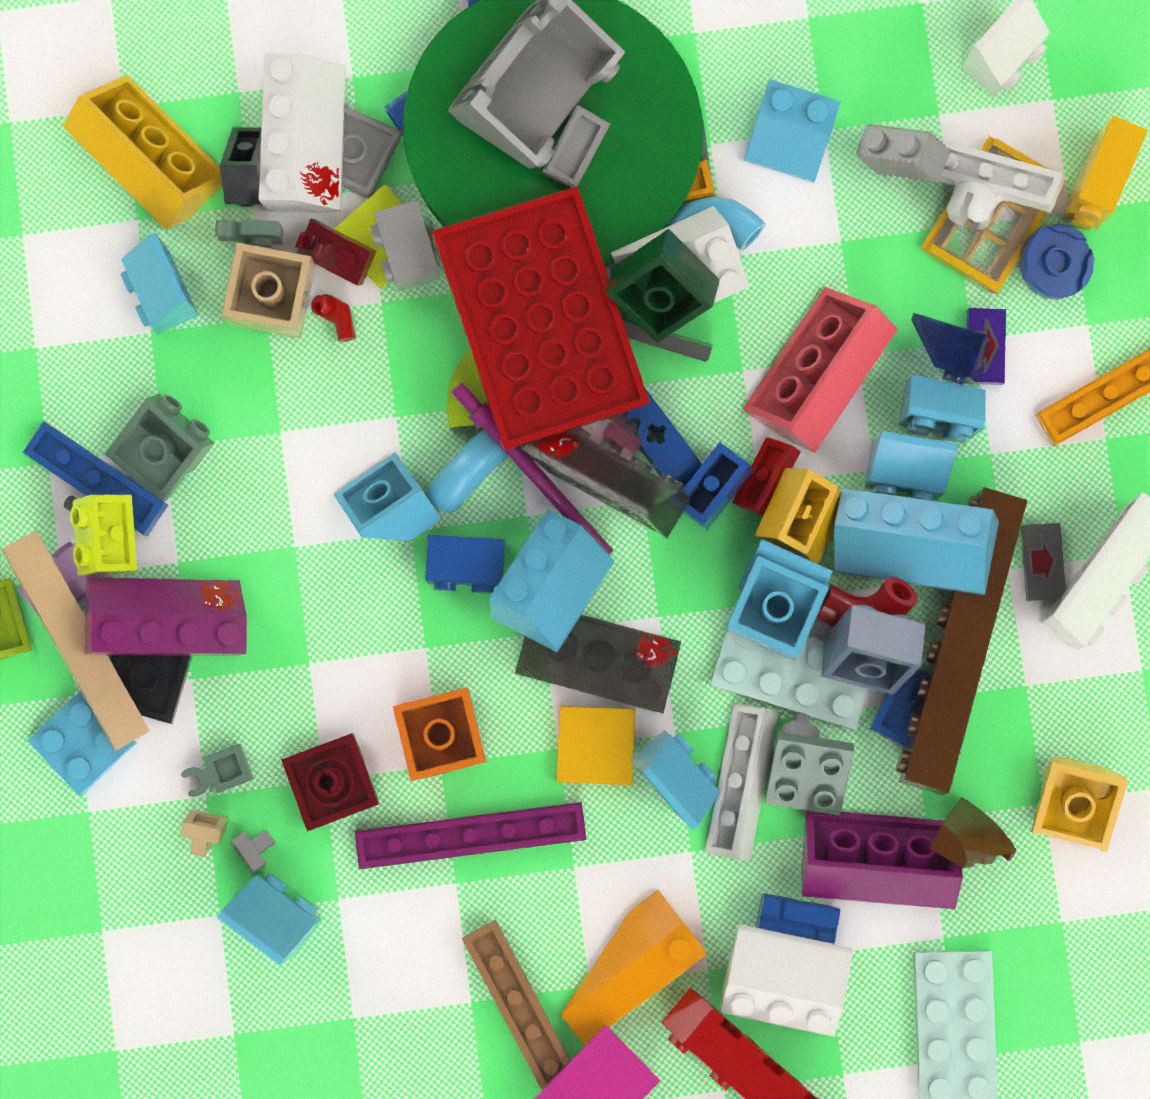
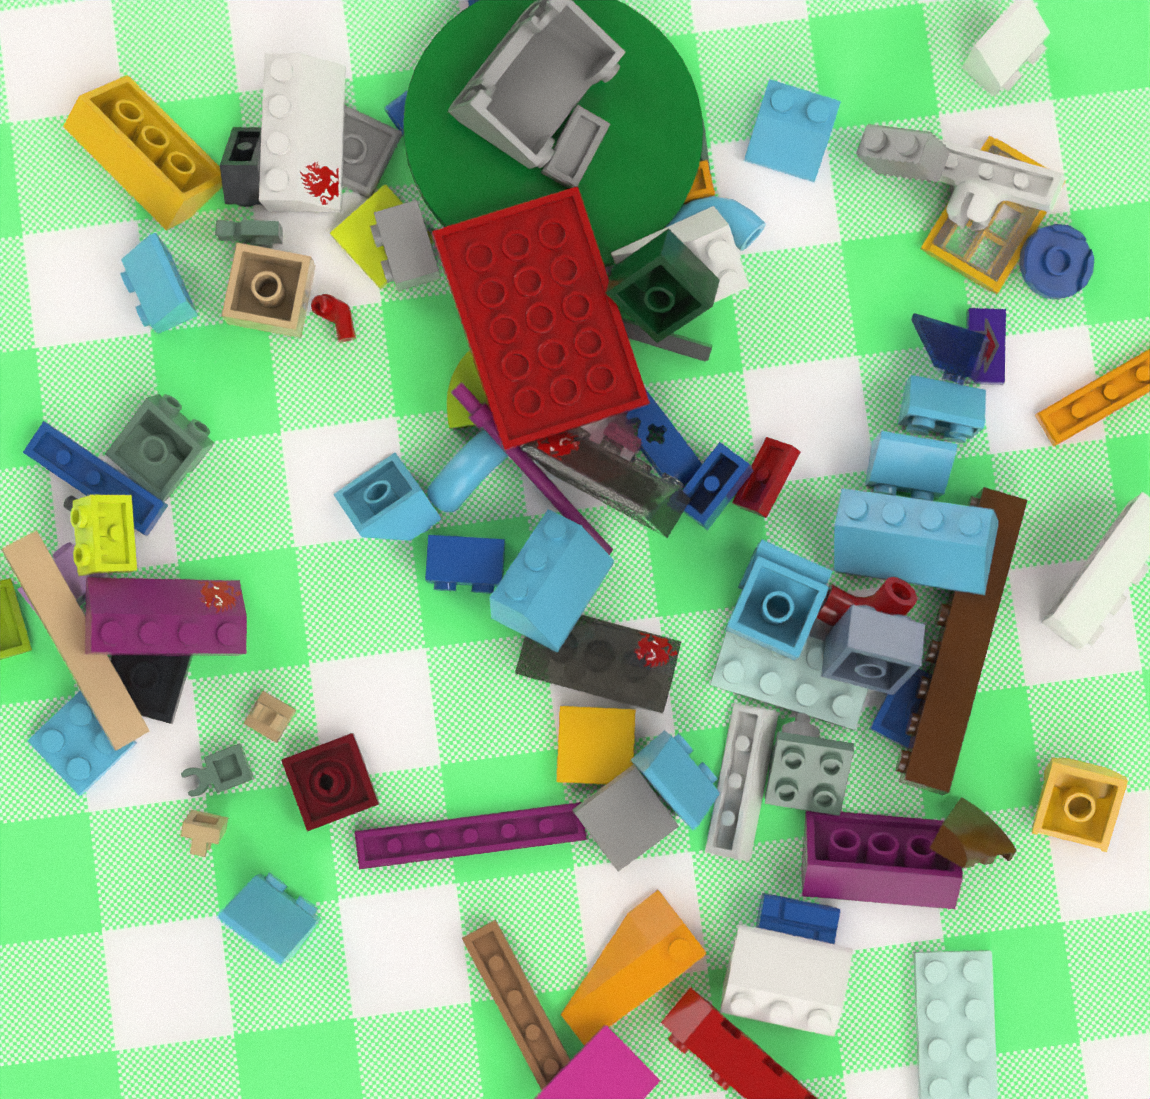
(251, 850): light grey tile -> none
(270, 716): none -> tan tile
(335, 252): dark red plate -> none
(439, 734): orange brick -> none
(625, 818): none -> light grey tile
(801, 514): yellow slope -> none
(821, 368): coral slope -> none
(1043, 561): dark grey tile -> none
(1105, 173): yellow brick -> none

